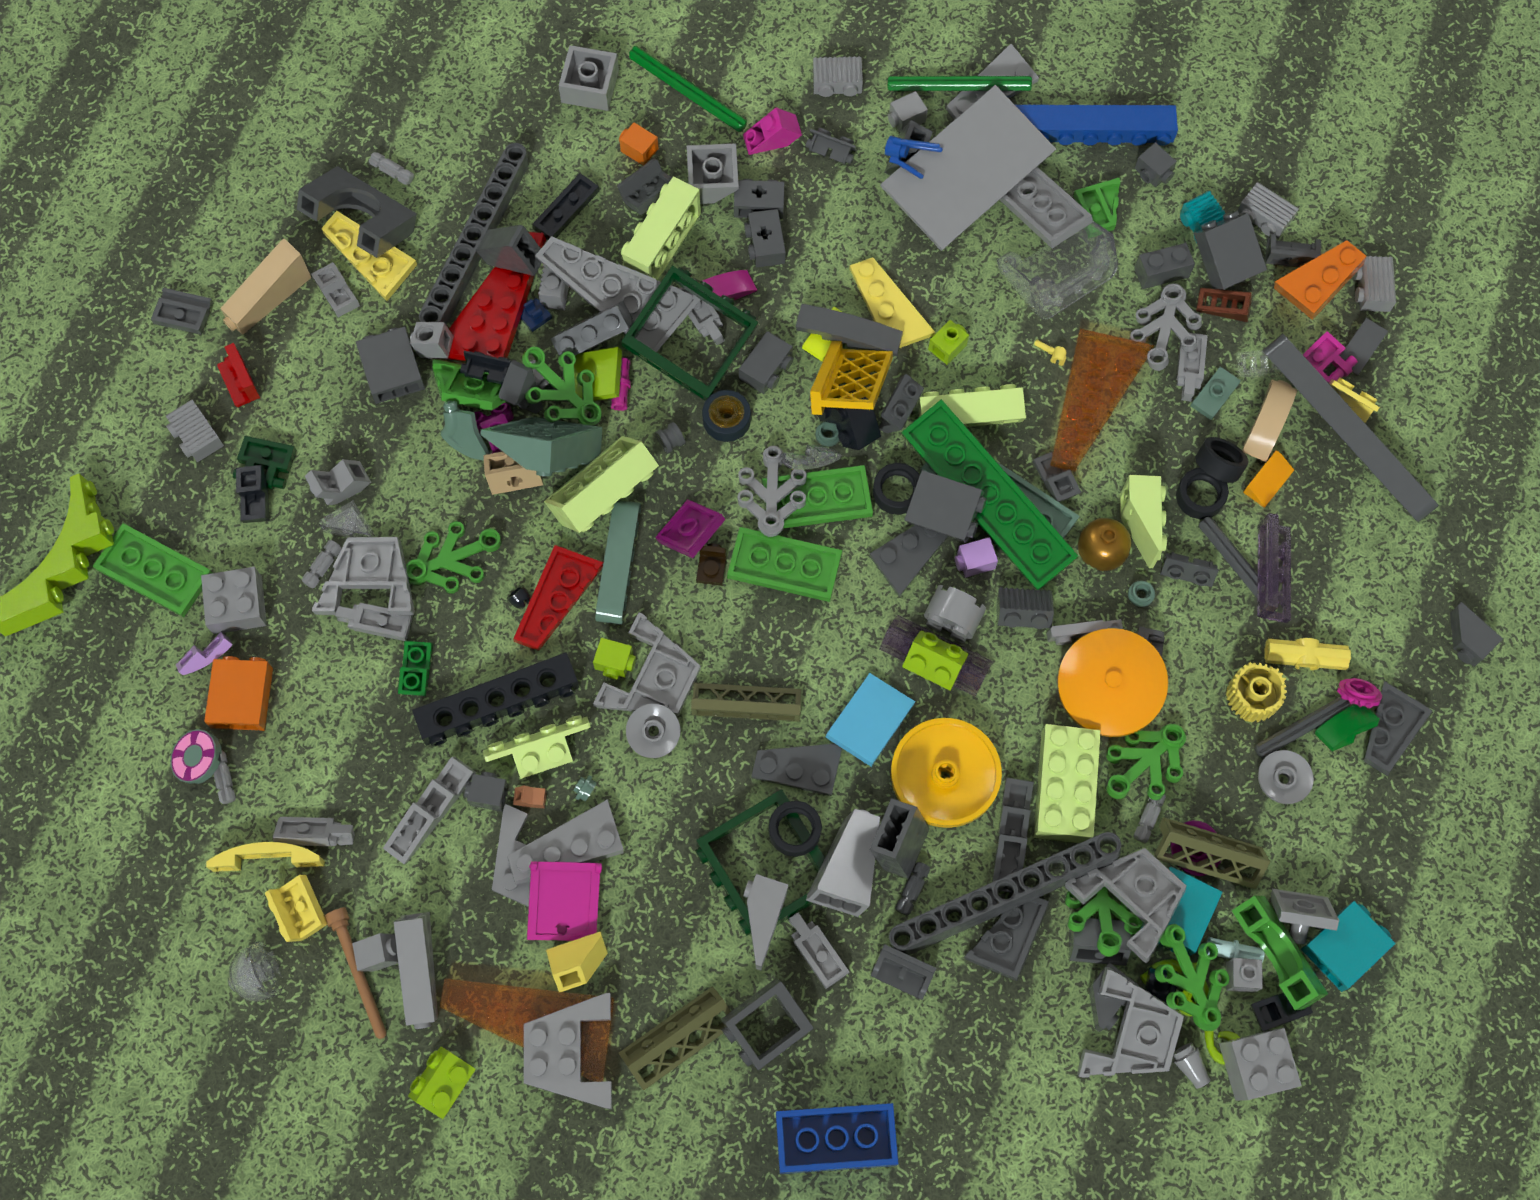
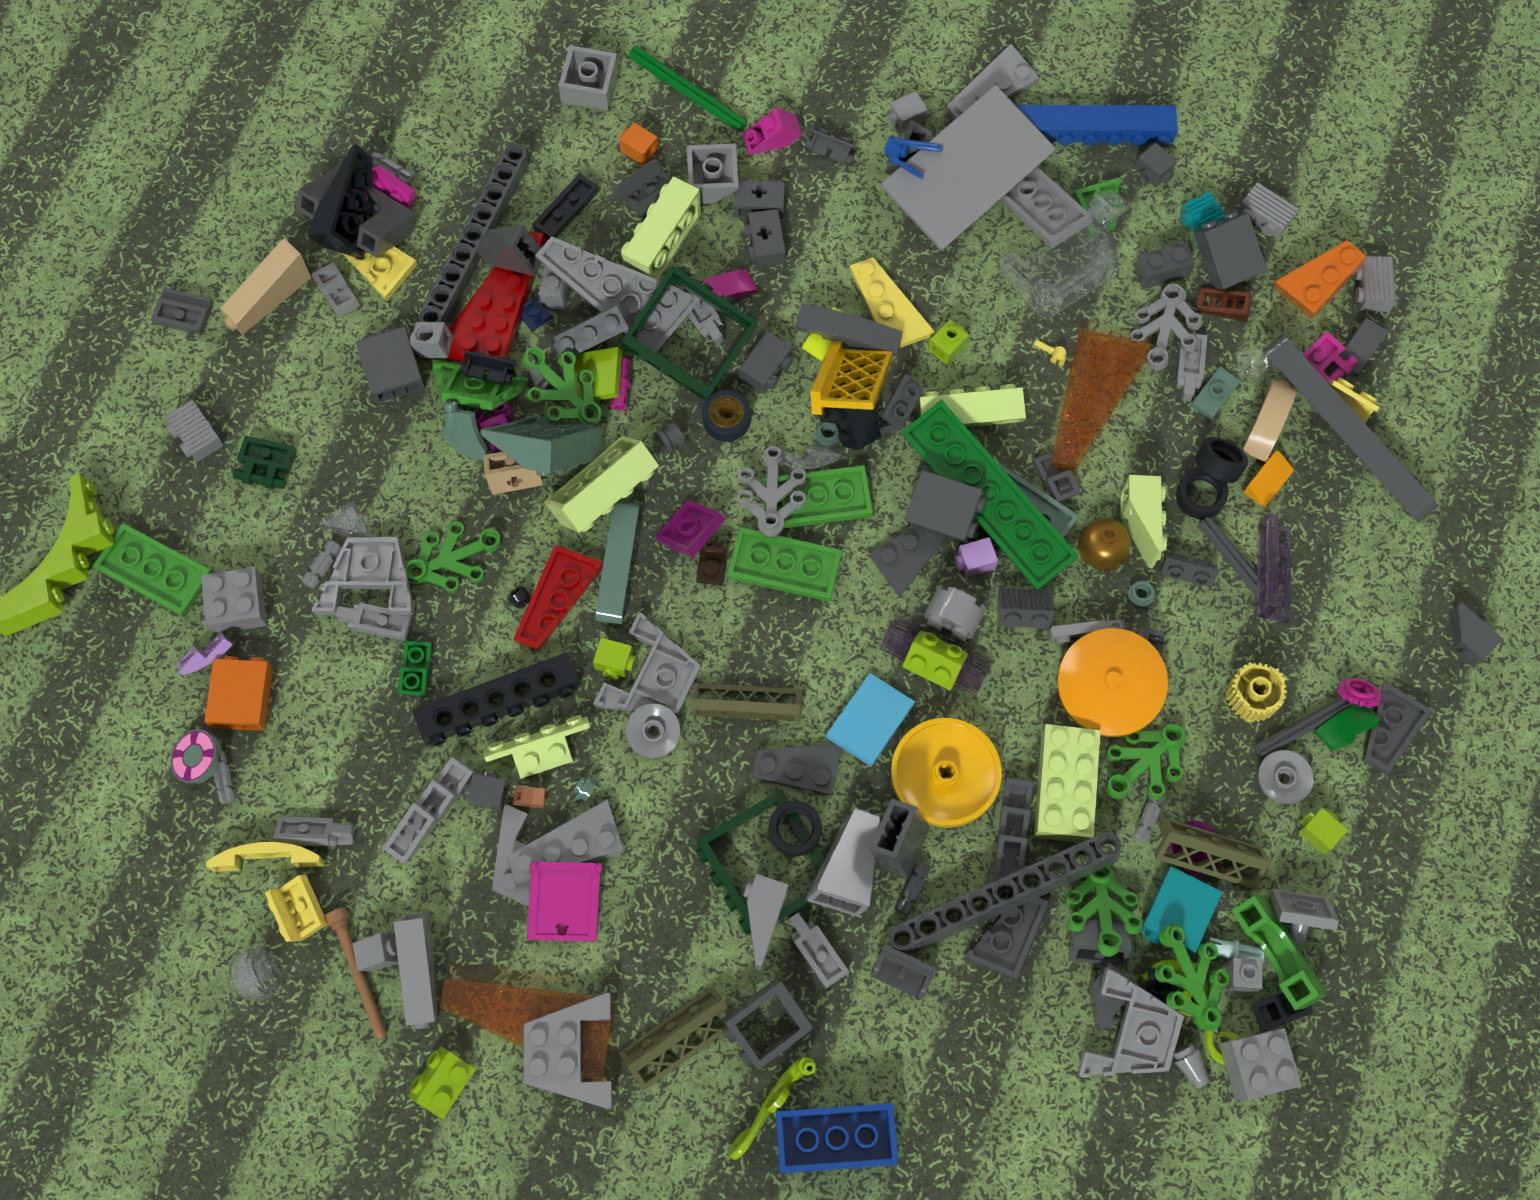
(237, 377): red bracket -> none
(253, 494): black slope -> none
(340, 483): light grey brick -> none
(344, 205): none -> black wedge
(393, 187): none -> dark pink plate
(516, 384): dark grey slope -> none
(576, 961): light yellow slope -> none
(772, 1103): none -> lime plant
(837, 76): light grey brick -> none
(887, 471): black tyre -> none
(959, 83): green axle -> none
(1107, 207): none -> clear slope
(1143, 887): light grey wing -> none
(1291, 253): dark grey hinge -> none
(1307, 653): light yellow piece -> none
(1322, 829): none -> lime brick
(1351, 949): teal brick -> none

